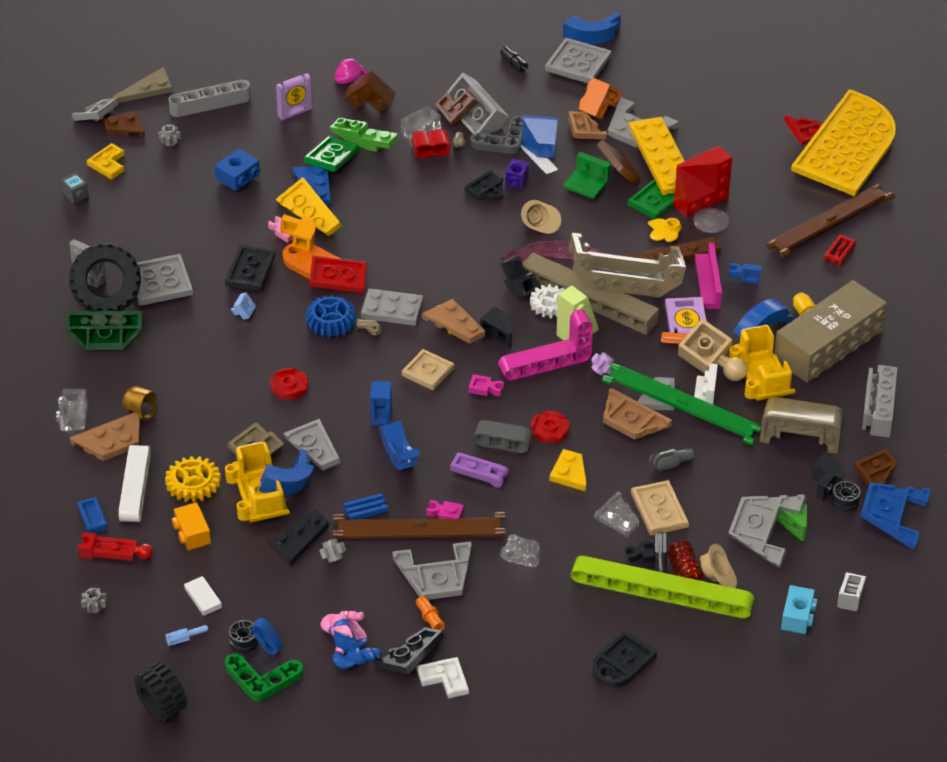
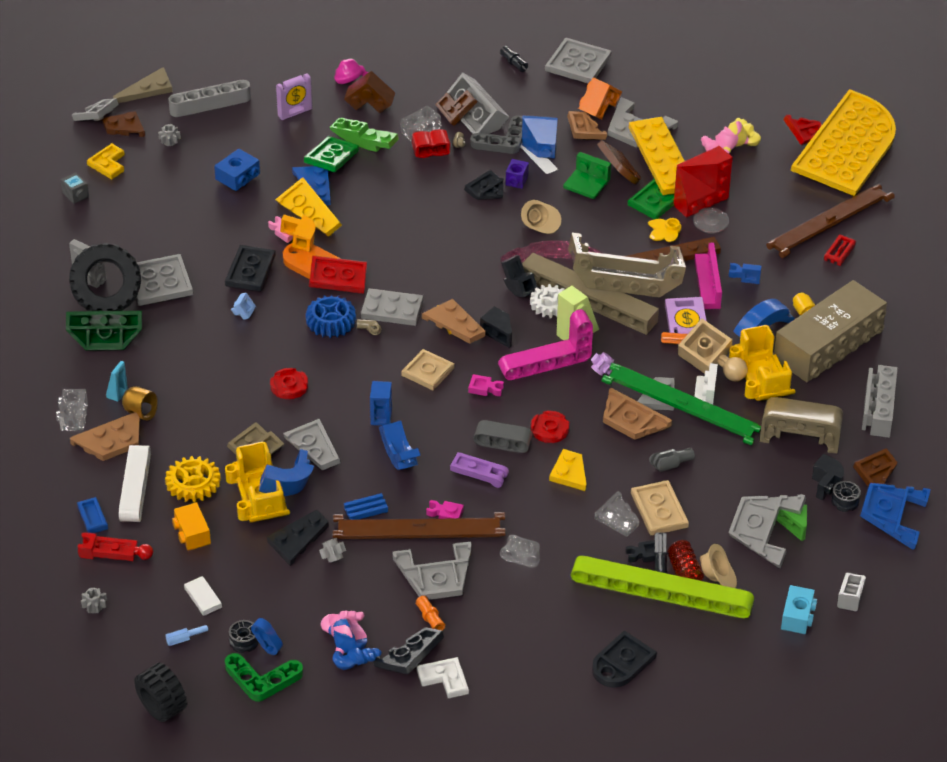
(117, 383): none -> medium azure slope
(592, 31): blue arch -> none
(735, 135): none -> hair

